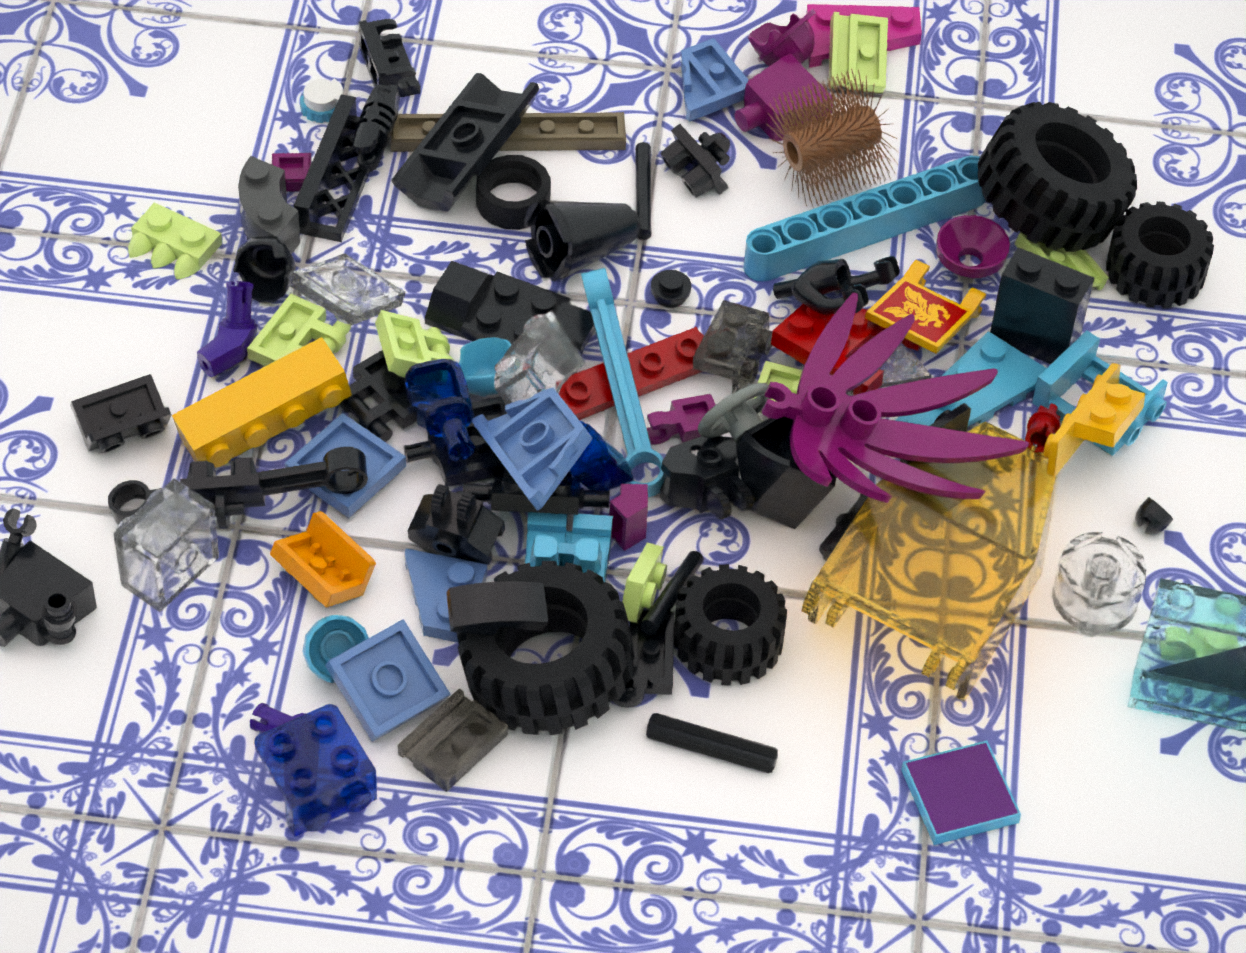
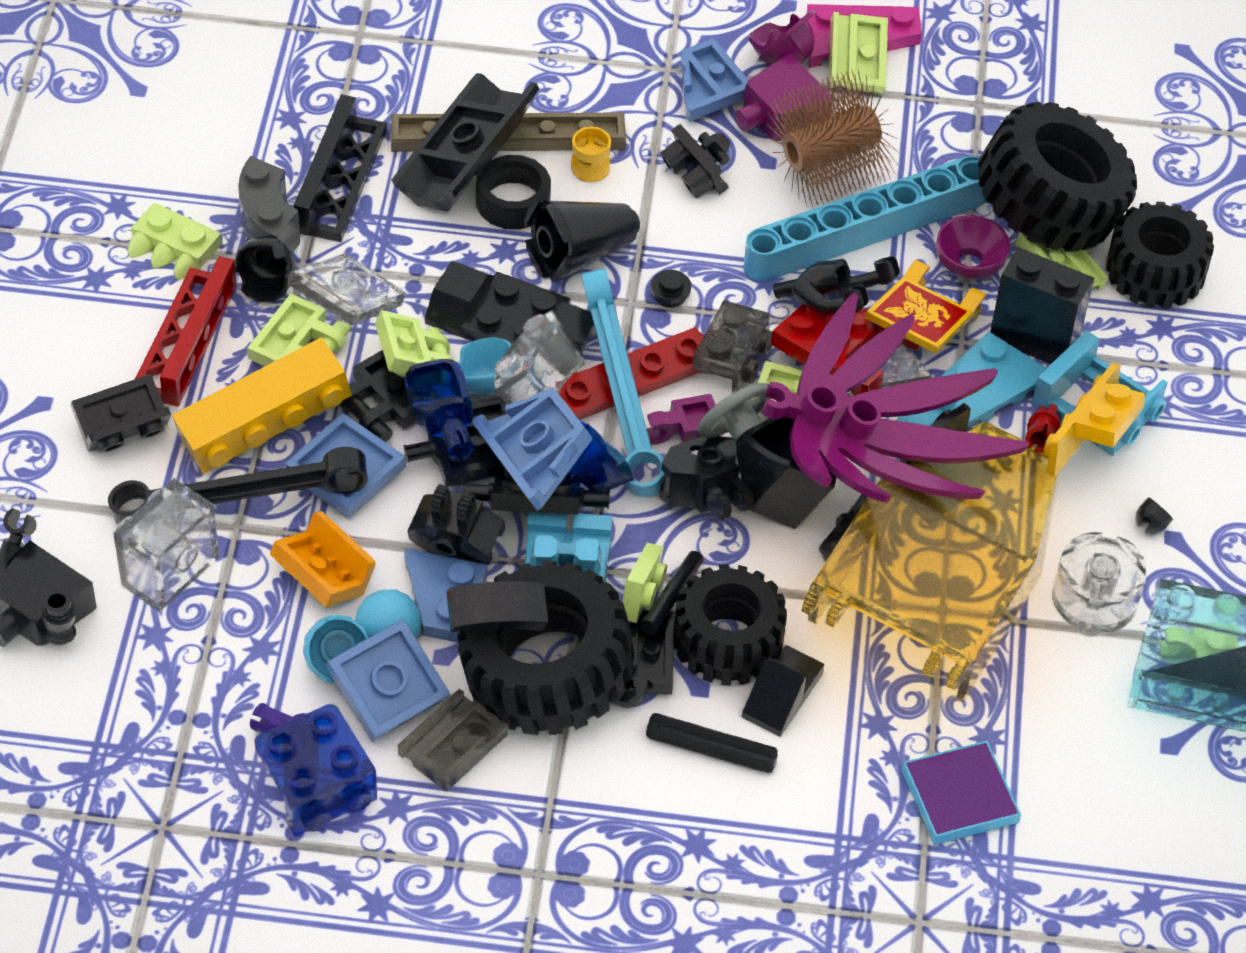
(197, 333): none -> red fence
(227, 493): black hips -> none
(234, 332): dark purple arm -> none
(295, 166): magenta tile -> none
(320, 99): white piece -> none
(376, 126): black hinge -> none
(387, 57): black hinge -> none
(387, 608): none -> medium azure hair
(591, 154): none -> yellow wheel
(629, 515): magenta piece -> none
(643, 189): black bar -> none
(782, 689): none -> black slope

